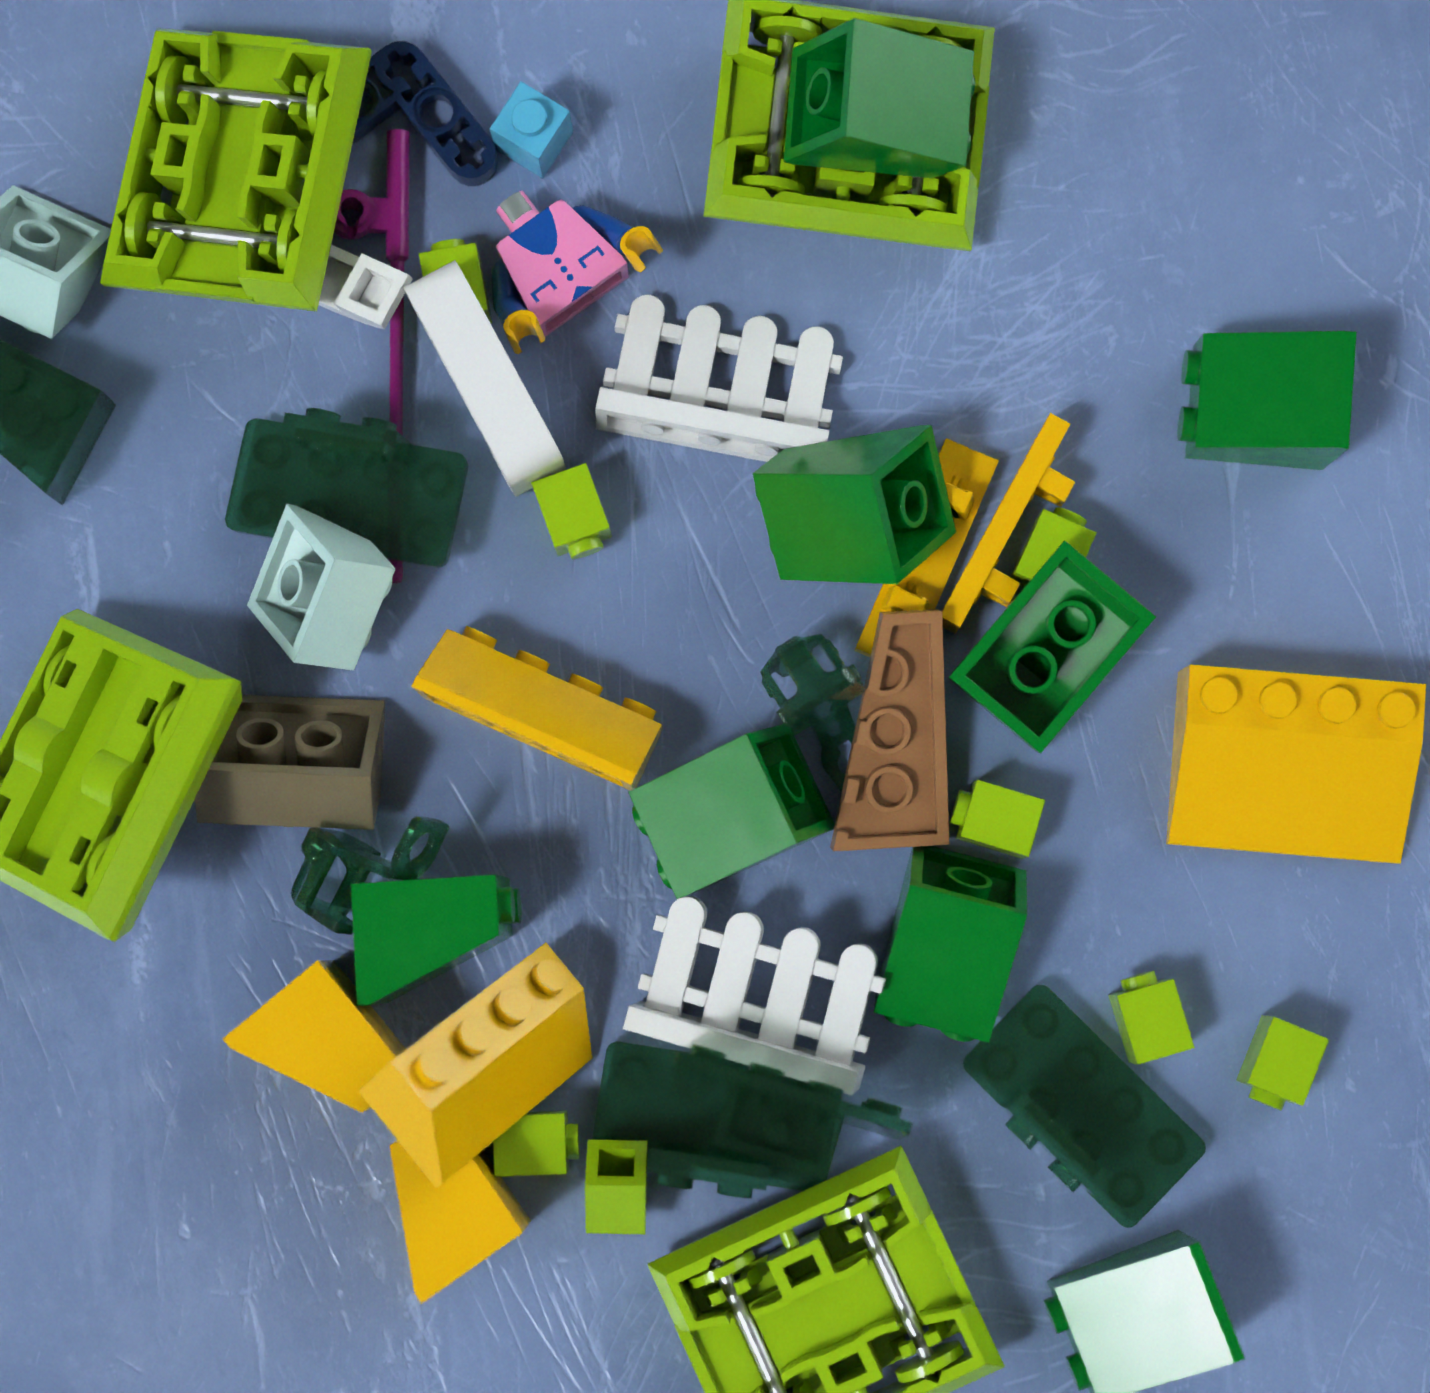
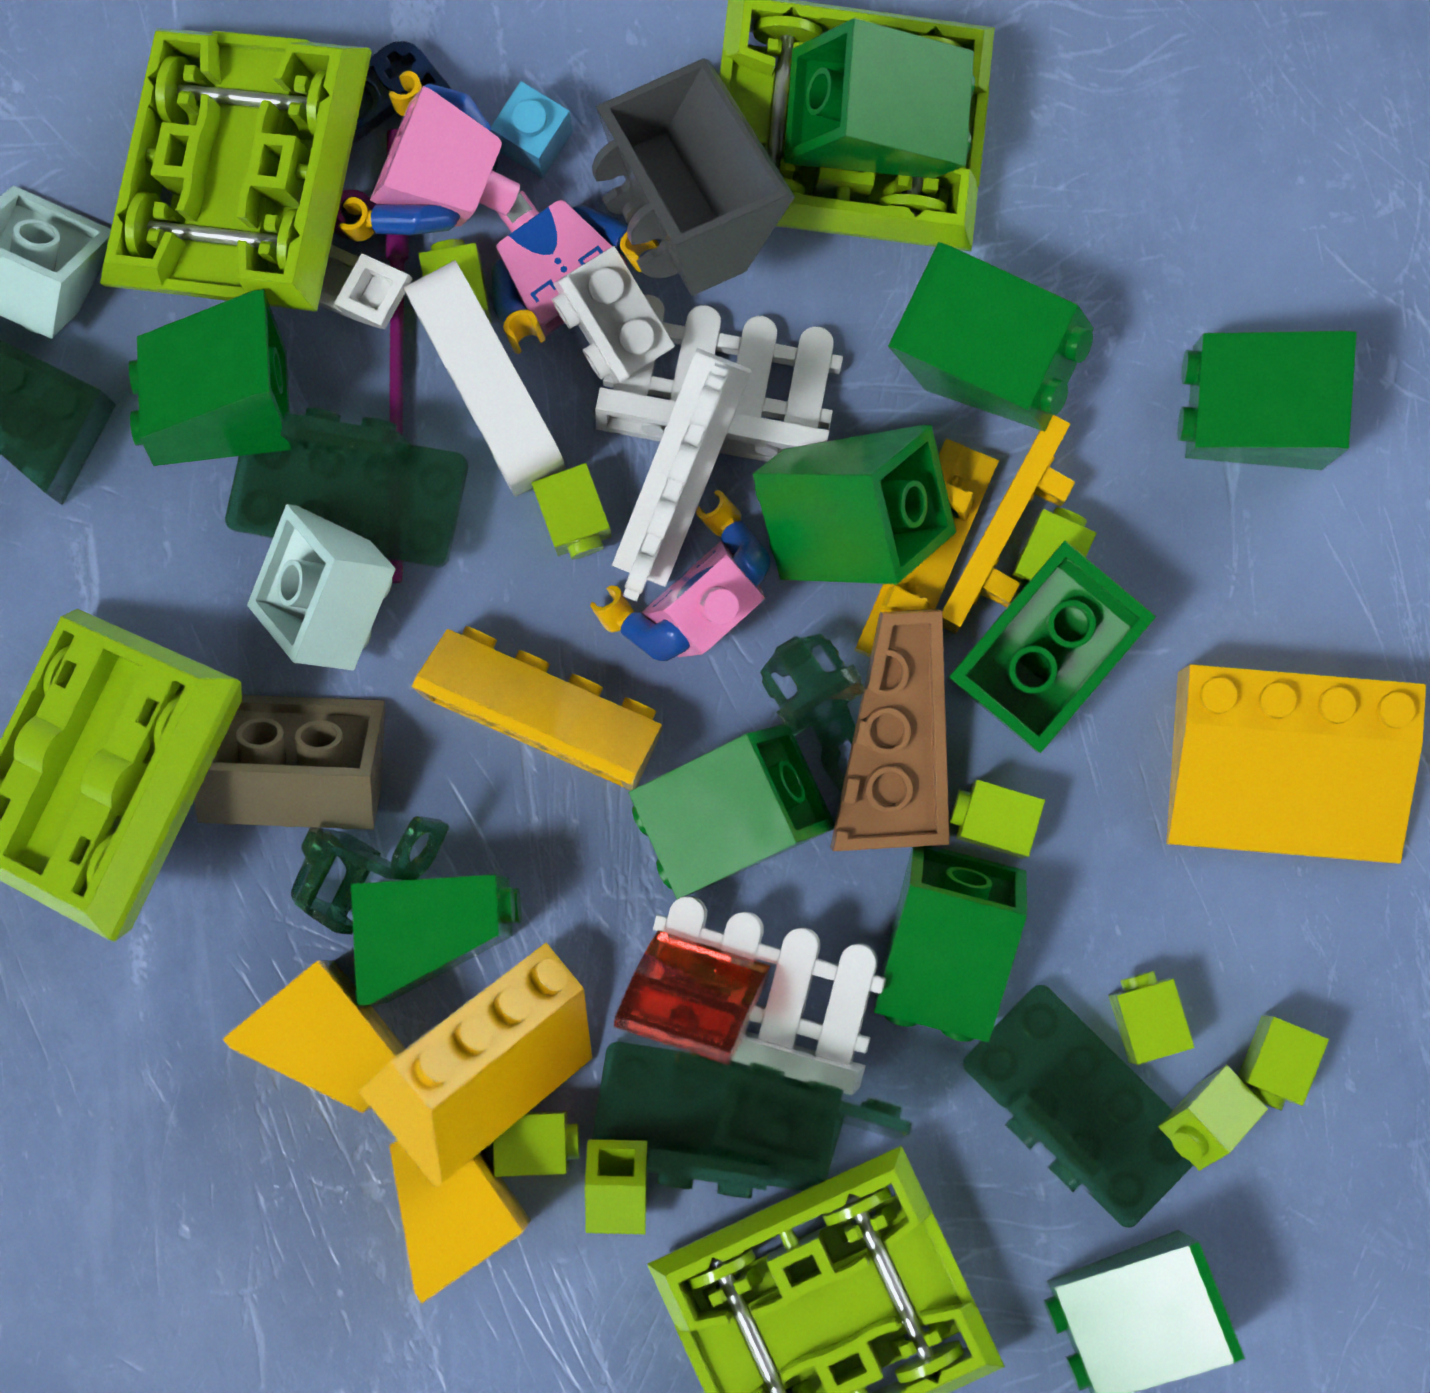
(212, 384): none -> green slope
(434, 167): none -> bright pink torso
(612, 316): none -> white bracket
(680, 470): none -> white fence
(690, 177): none -> dark grey piece
(692, 996): none -> clear red slope
(703, 600): none -> torso
(991, 339): none -> green slope
(1213, 1118): none -> lime brick

